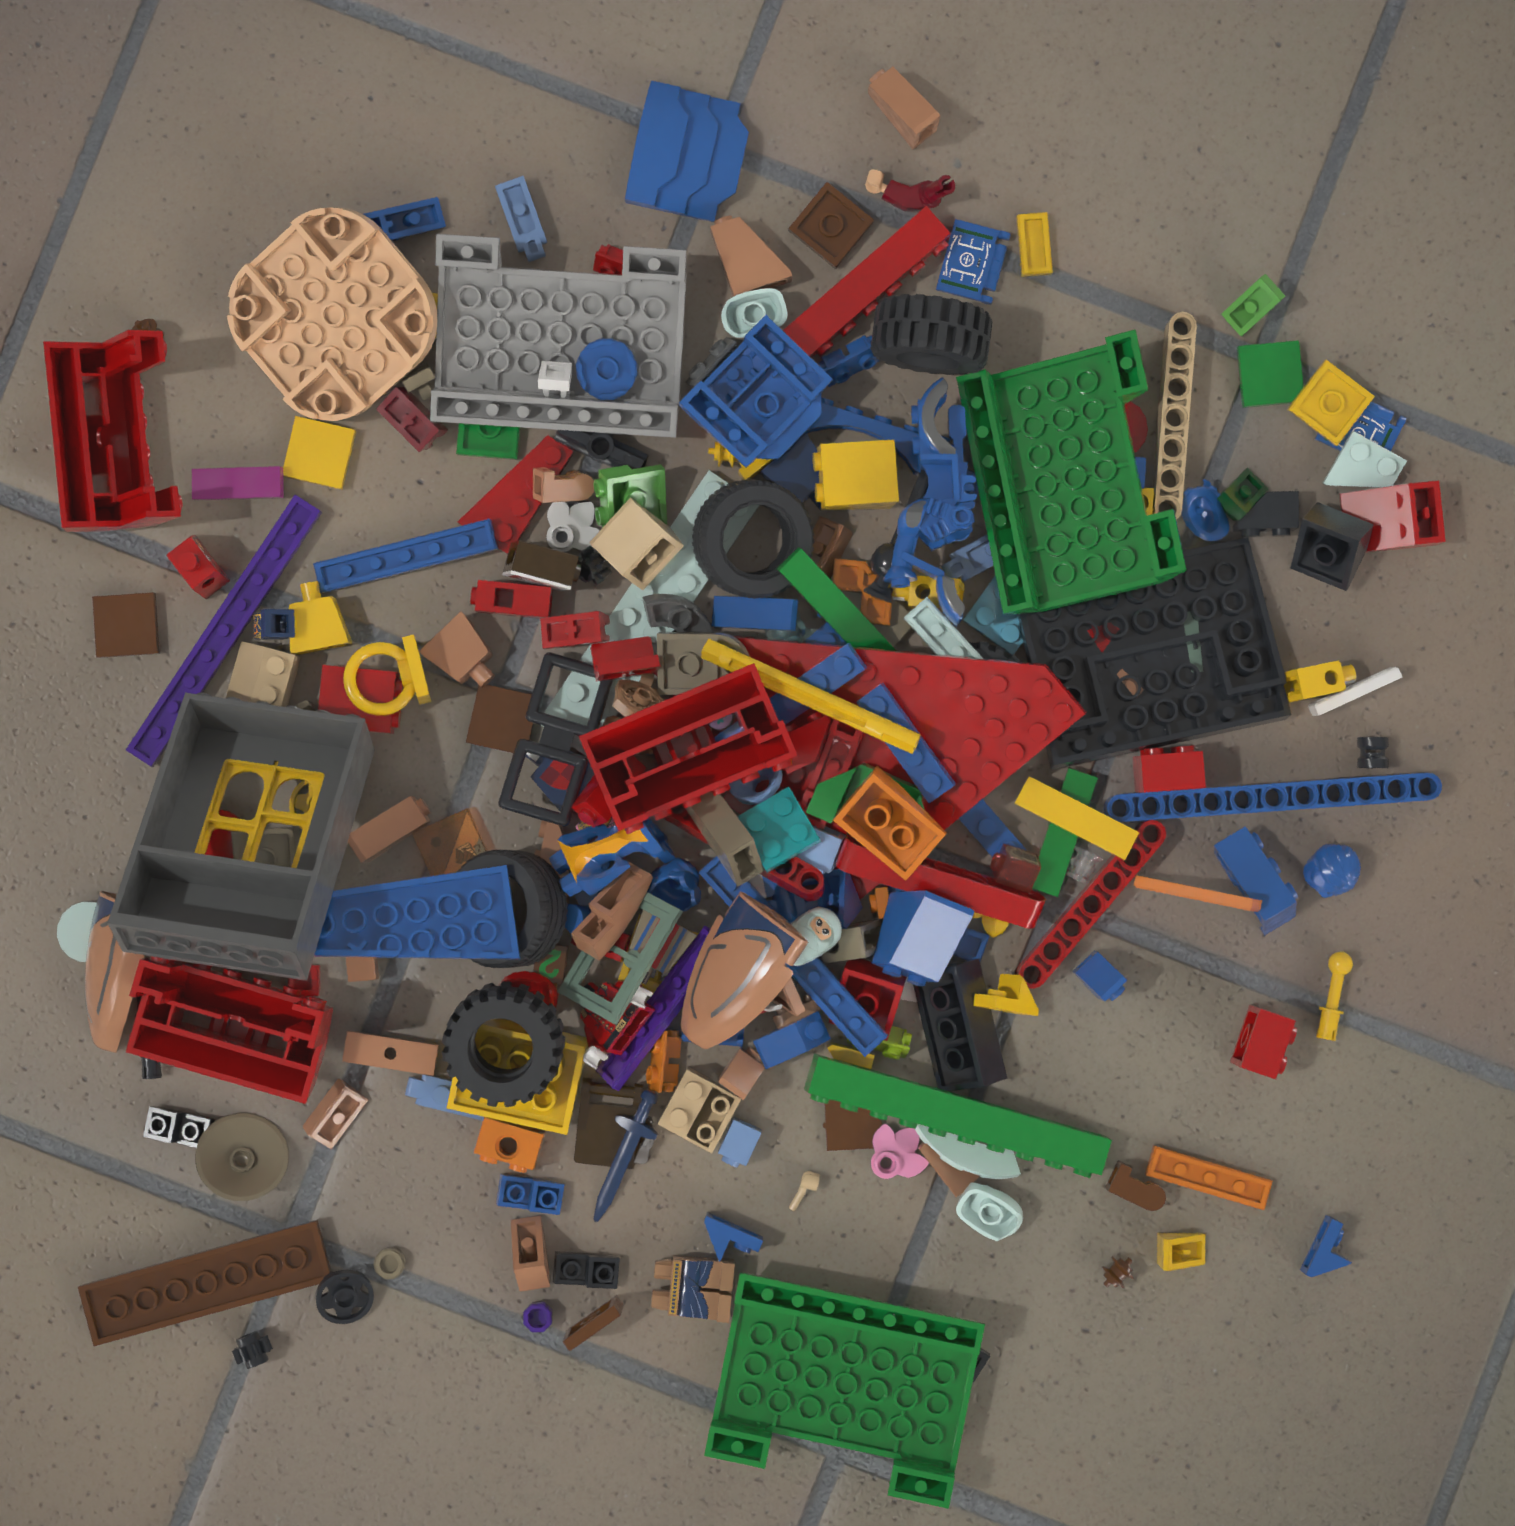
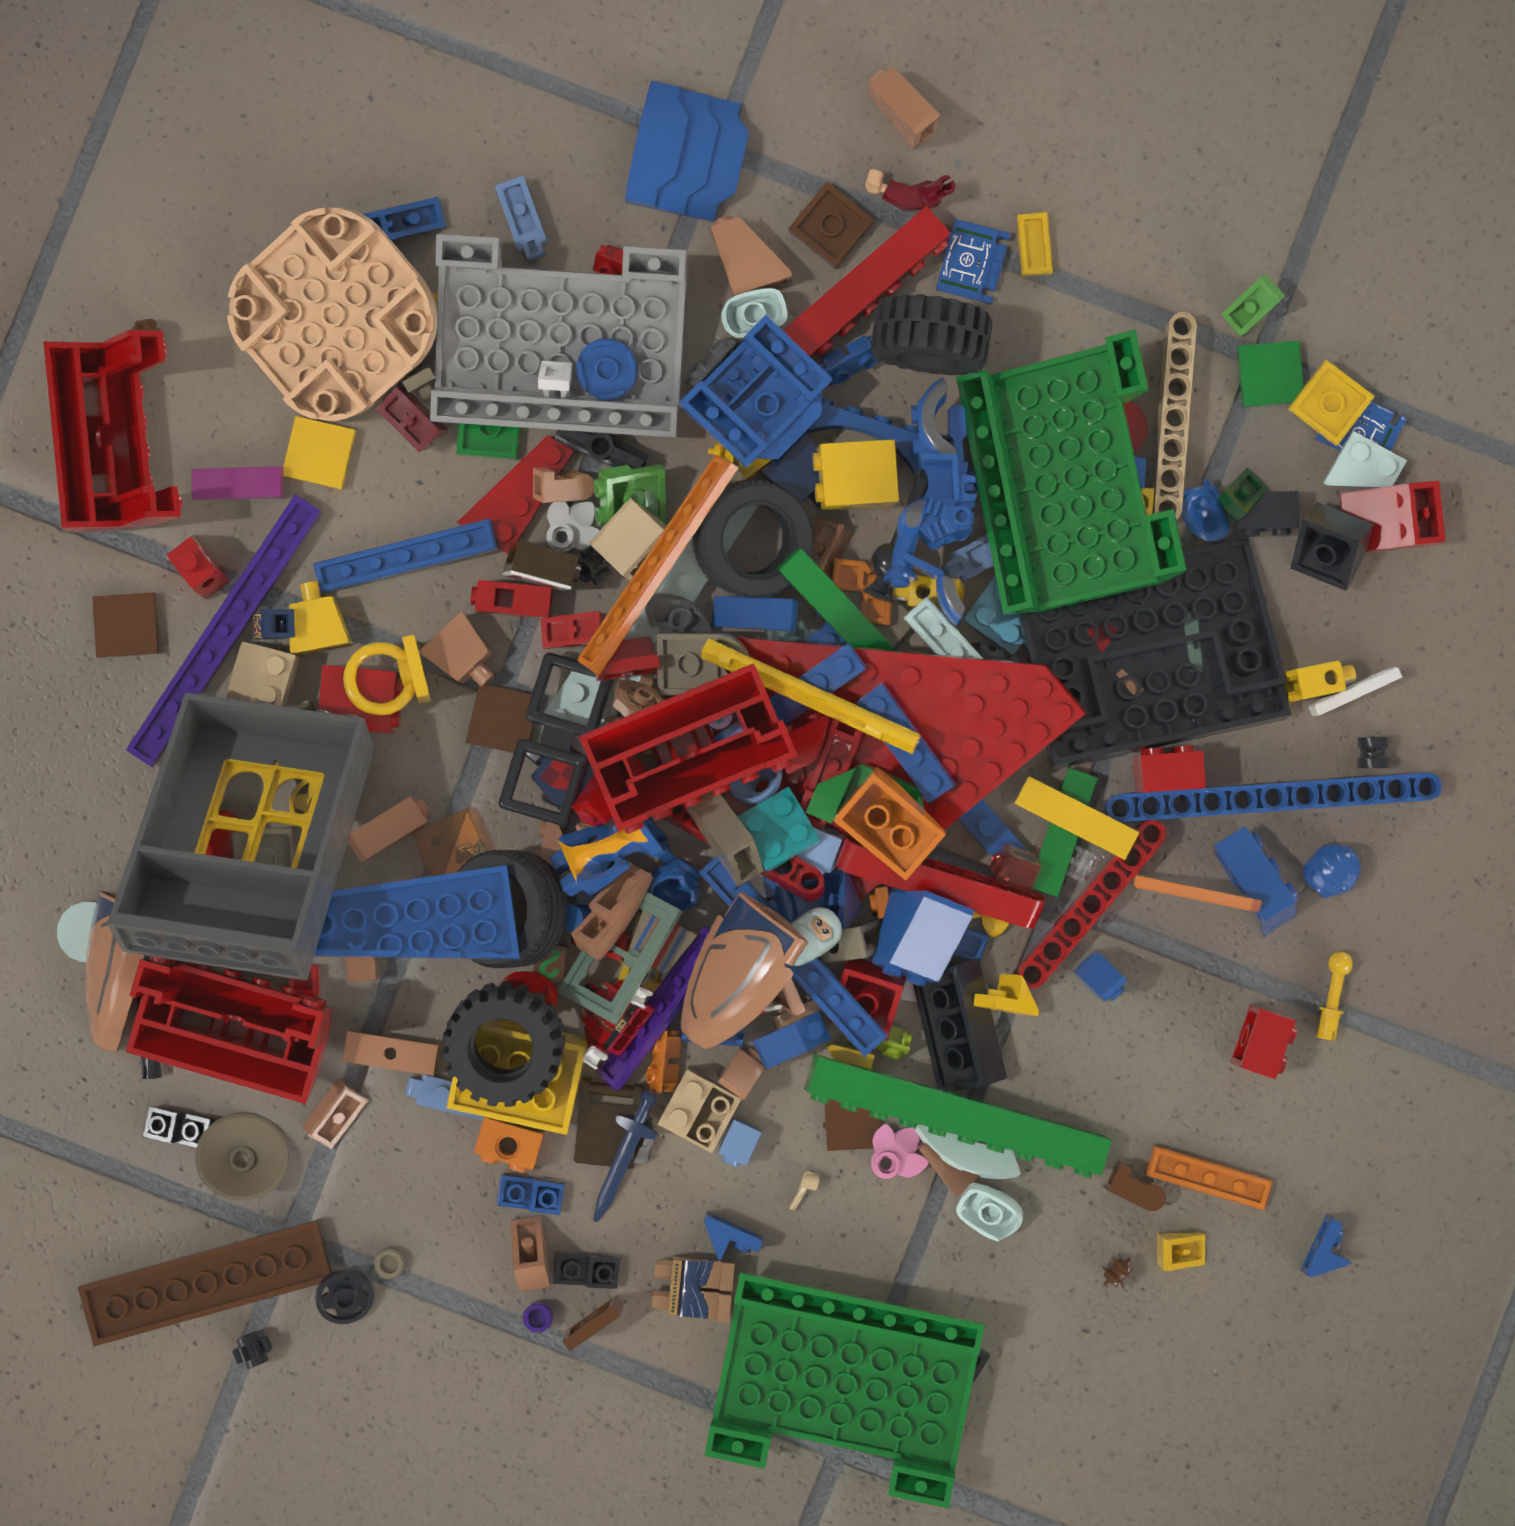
(657, 564): none -> orange tile

